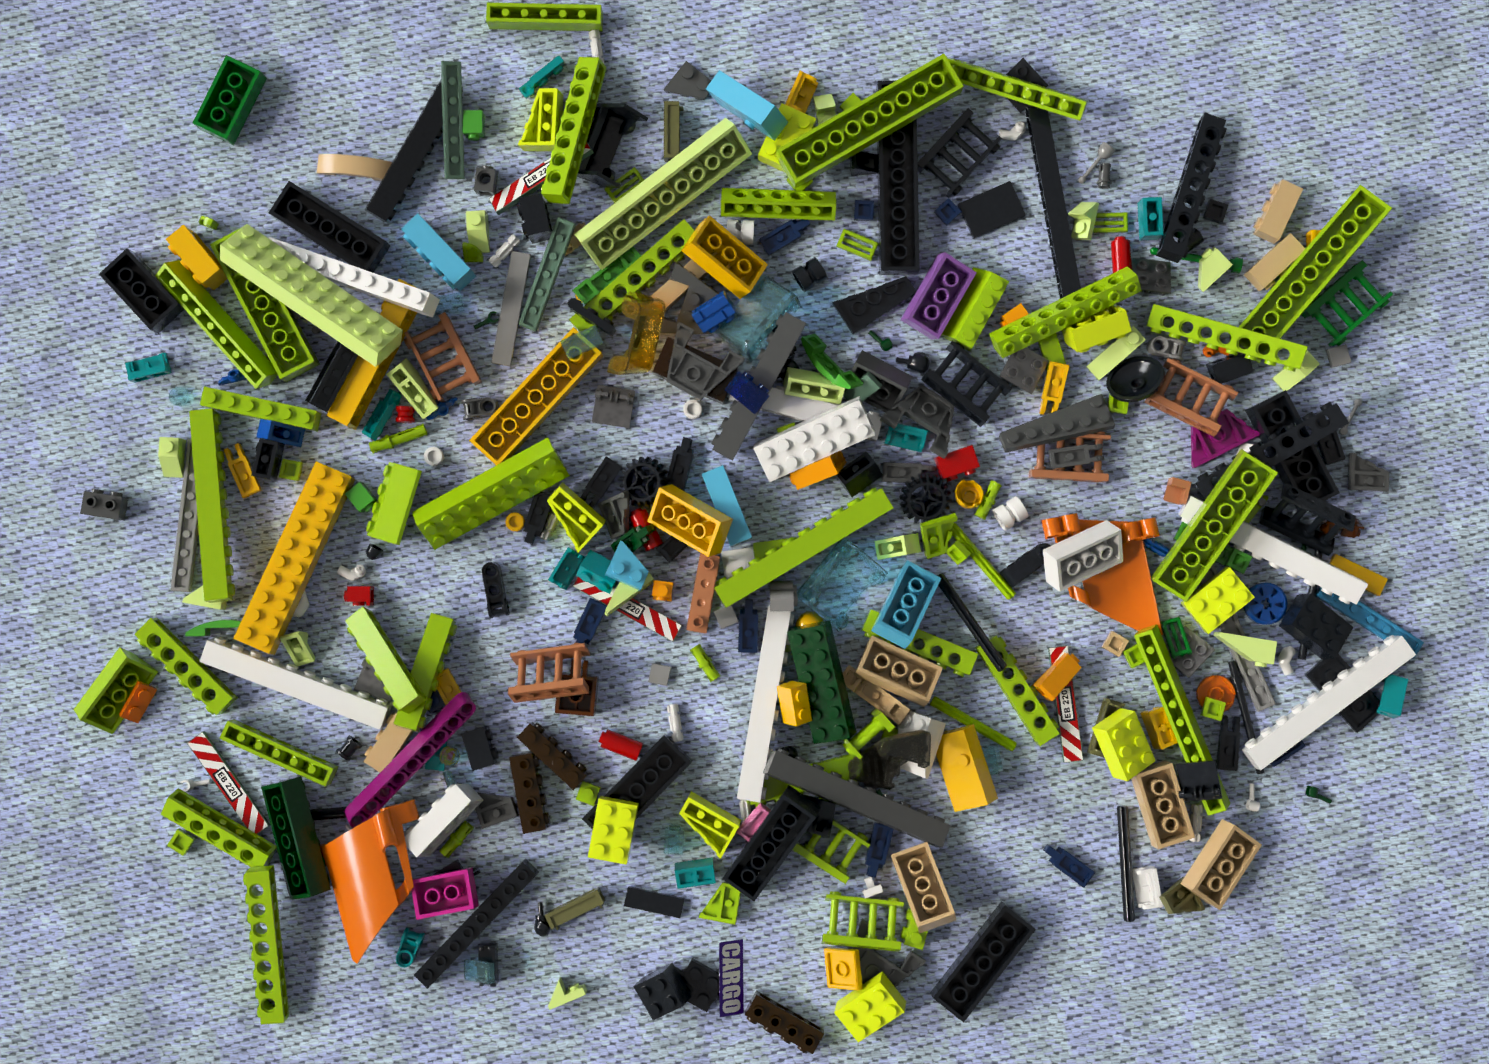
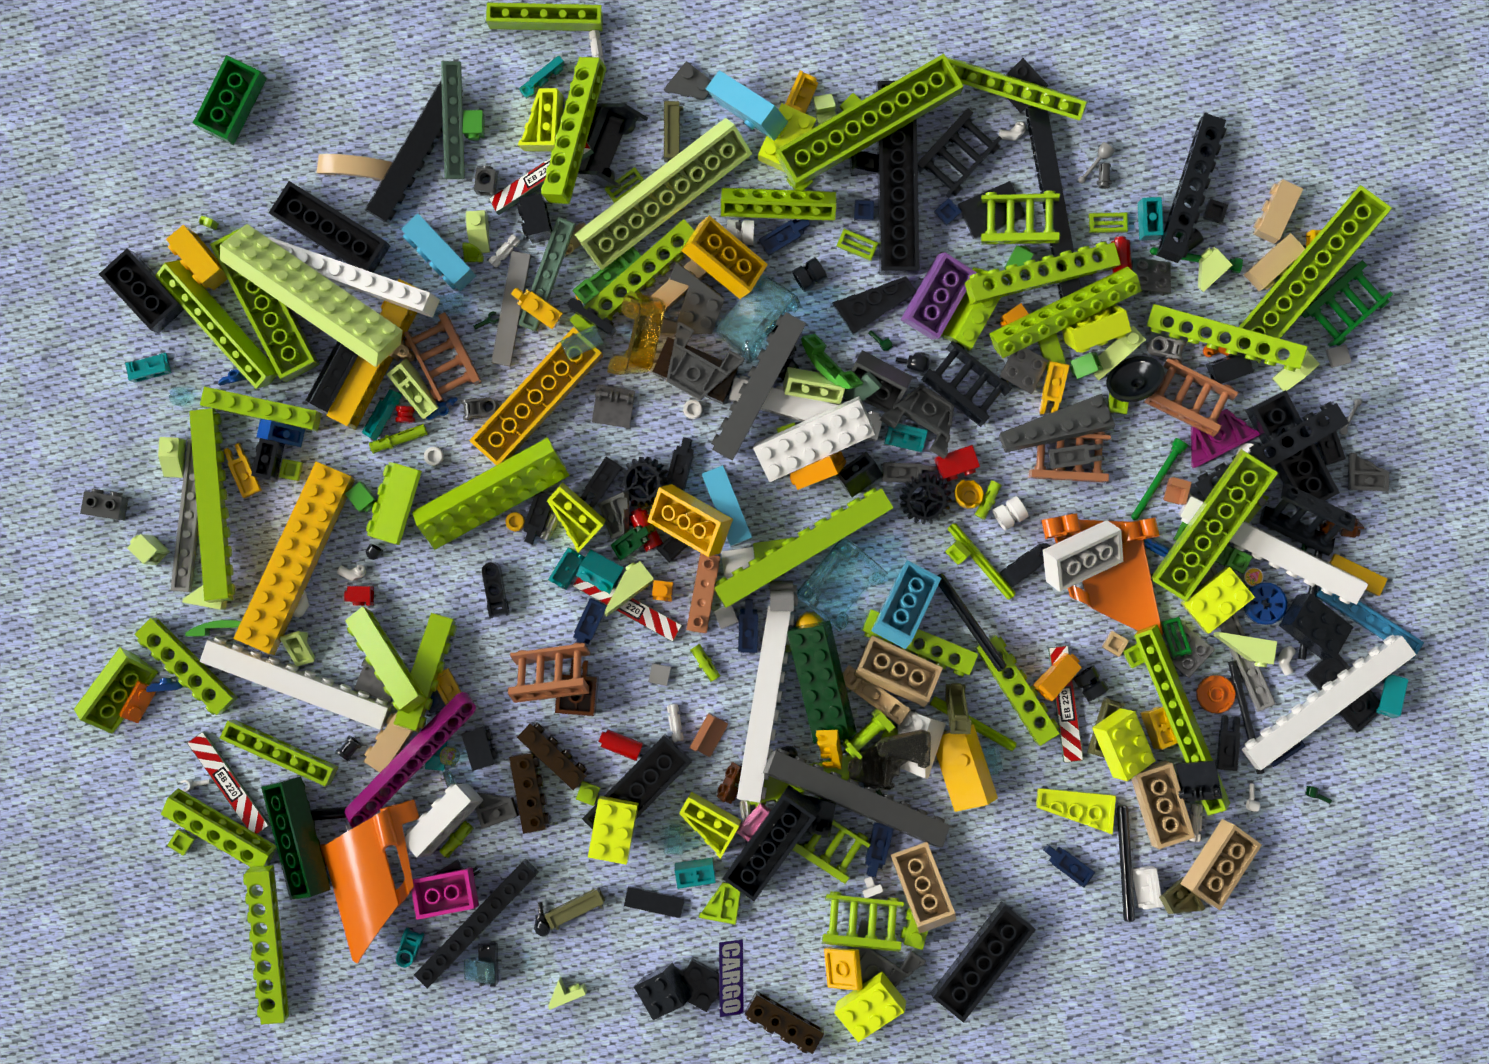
(147, 549): none -> yellowish green brick
(165, 685): none -> blue piece
(402, 352): none -> tan hinge
(537, 307): none -> yellow hinge
(627, 568): medium azure wing -> none
(709, 735): none -> nougat panel
(714, 312): blue brick -> none
(727, 791): none -> reddish brown hinge
(747, 392): clear blue brick -> none
(794, 703): yellow brick -> none
(830, 748): none -> yellow hinge
(897, 546): yellowish green slope -> none
(937, 534): lime wing -> none
(957, 709): none -> olive container
(1019, 256): none -> bright green brick
(1030, 235): none -> lime fence
(1082, 807): none -> neon yellow wing
(1085, 217): yellowish green slope -> none
(1086, 365): none -> bright green brick
(1091, 690): none -> black wheel
(1107, 257): none -> lime brick
(1178, 447): none -> green piece
(1213, 708): lime plate -> none
(1252, 576): none -> tile

